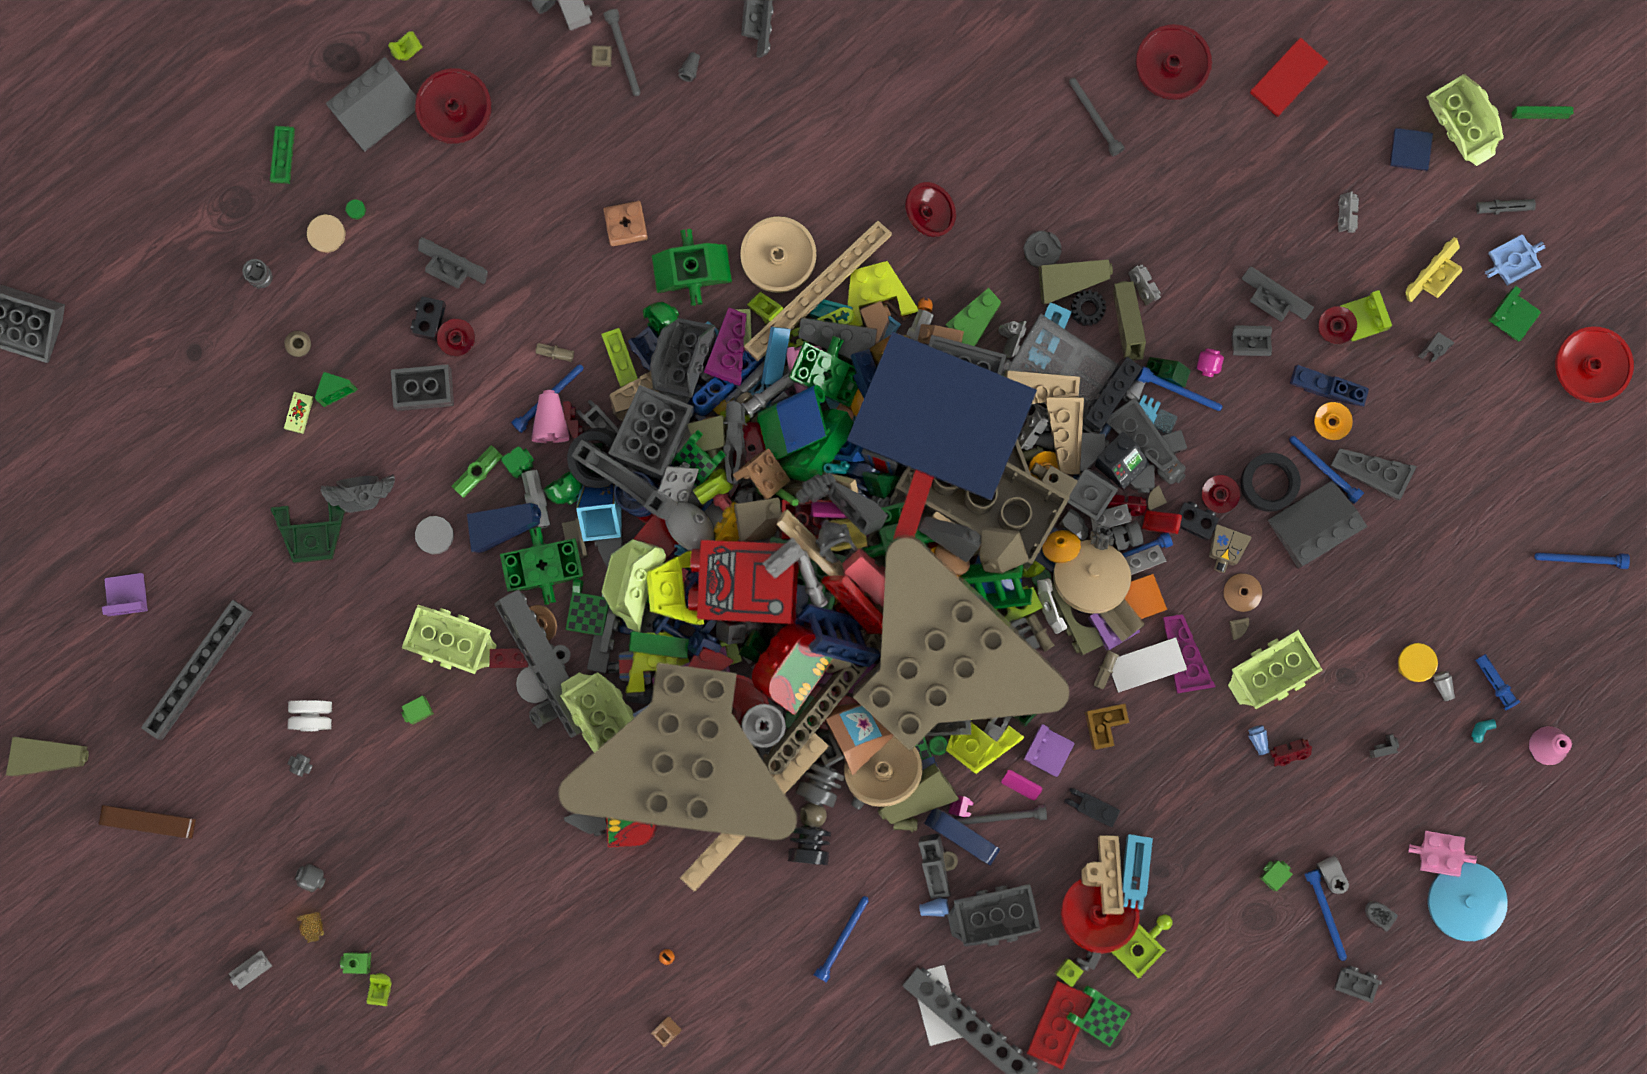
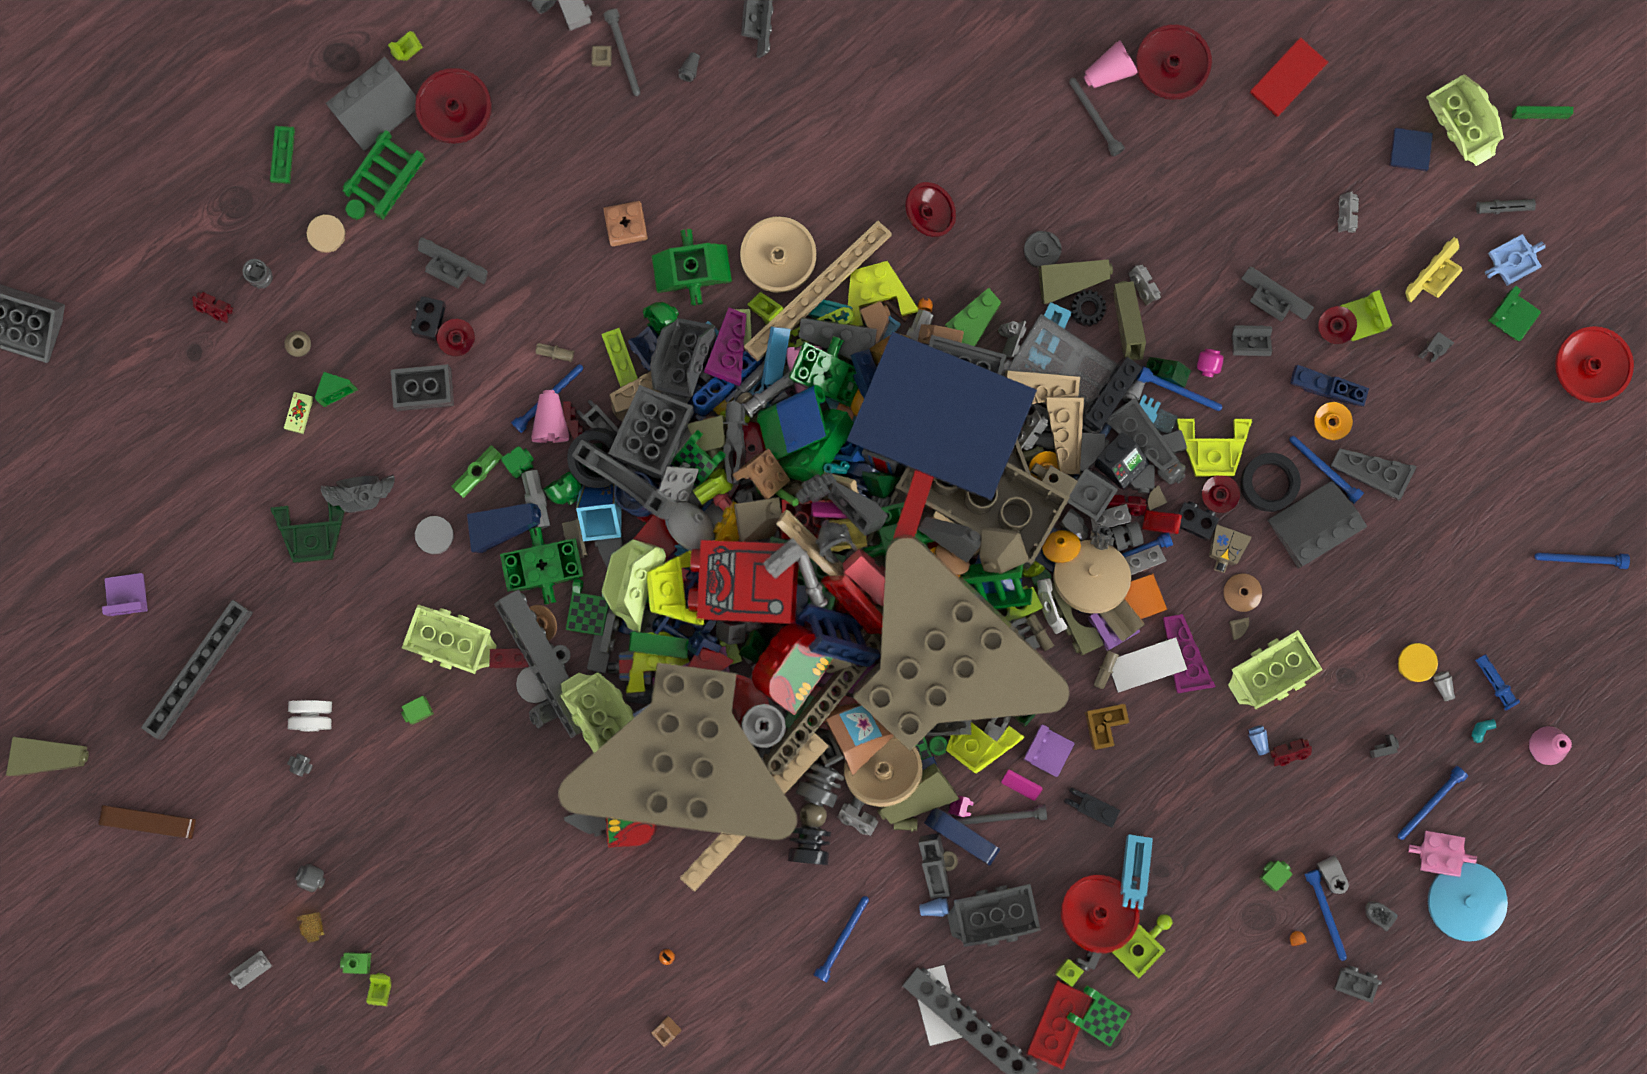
(204, 304): none -> dark red hinge
(392, 191): none -> green fence
(849, 816): none -> light grey hinge
(1107, 874): tan plate -> none
(1110, 67): none -> bright pink cone
(1214, 456): none -> neon yellow wing
(1297, 938): none -> orange hinge
(1457, 776): none -> blue piece

